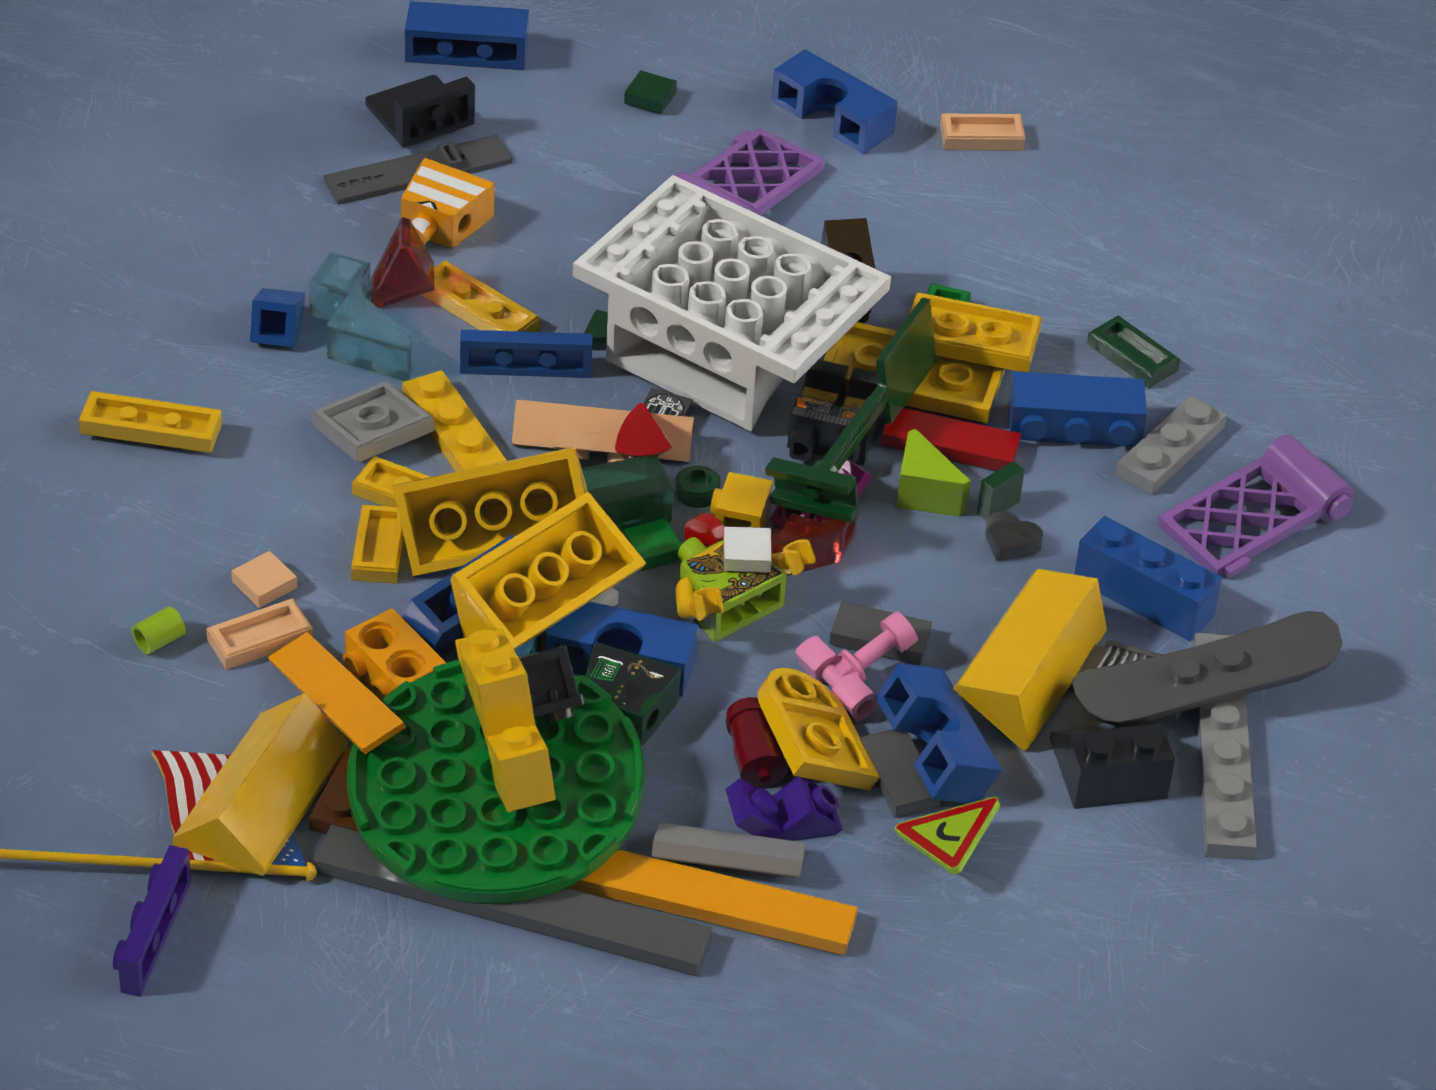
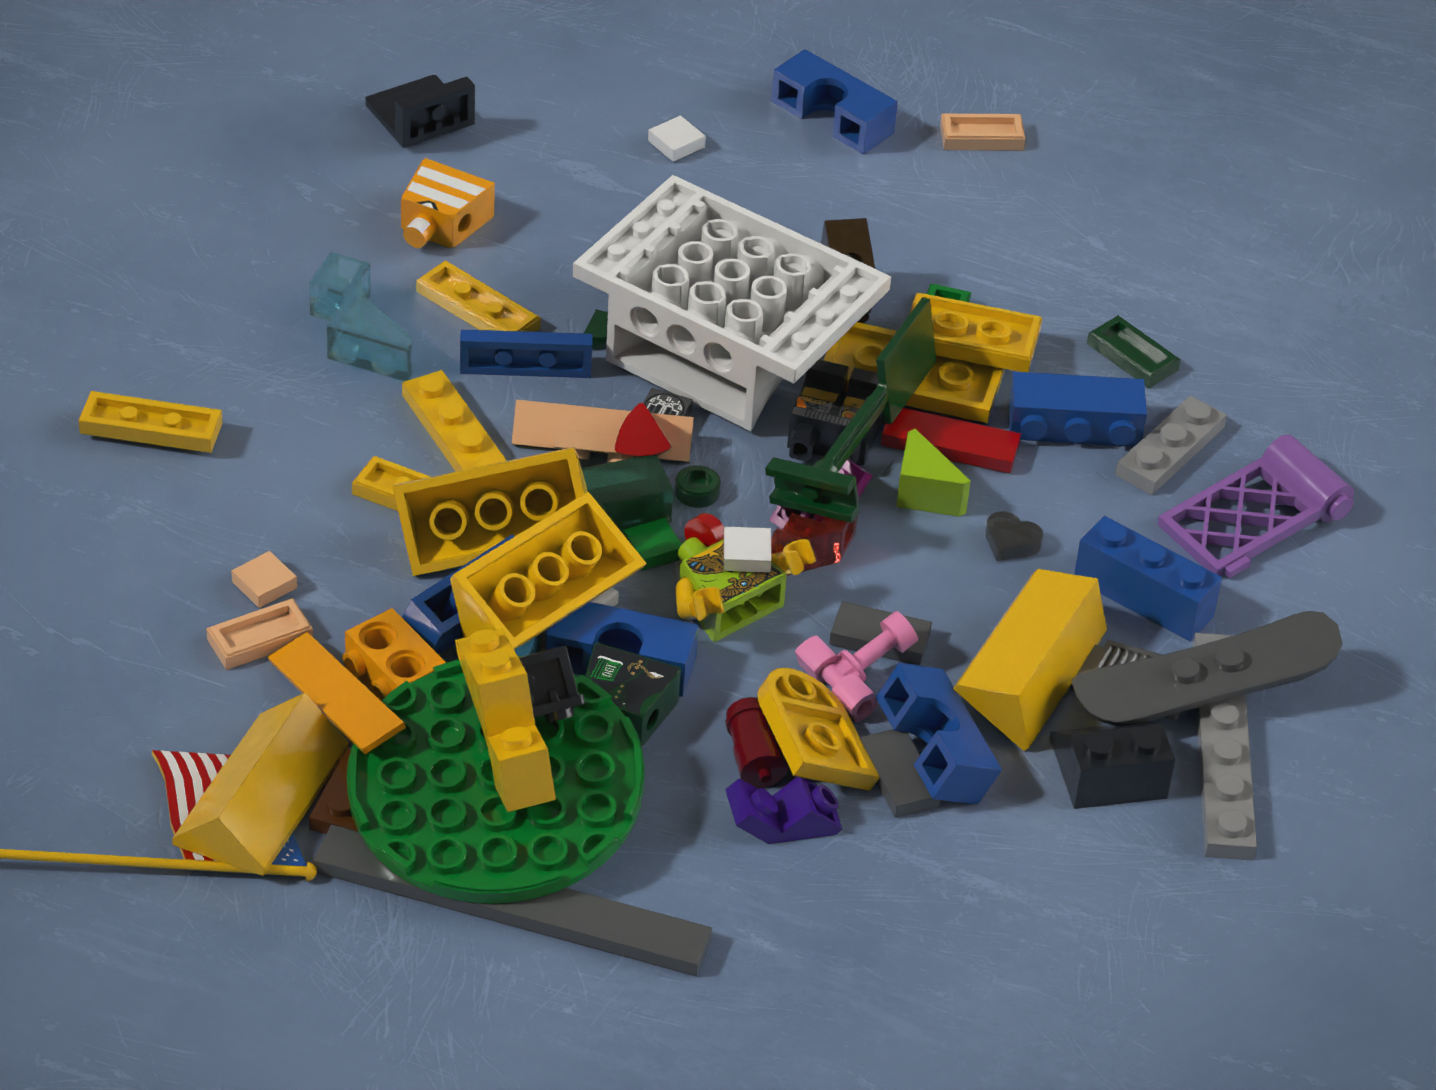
(152, 920): dark purple plate -> none
(158, 630): lime hinge -> none
(276, 317): blue brick -> none
(372, 421): light grey tile -> none
(378, 545): yellow tile -> none
(398, 172): dark grey piece -> none
(403, 268): clear red slope -> none
(466, 35): blue brick -> none
(650, 92): dark green tile -> none
(676, 138): none -> white tile
(723, 901): light orange tile -> none
(728, 850): light grey tile -> none
(742, 501): yellow brick -> none
(743, 152): medium lavender piece -> none
(950, 834): piece -> none
(1000, 490): dark green tile -> none

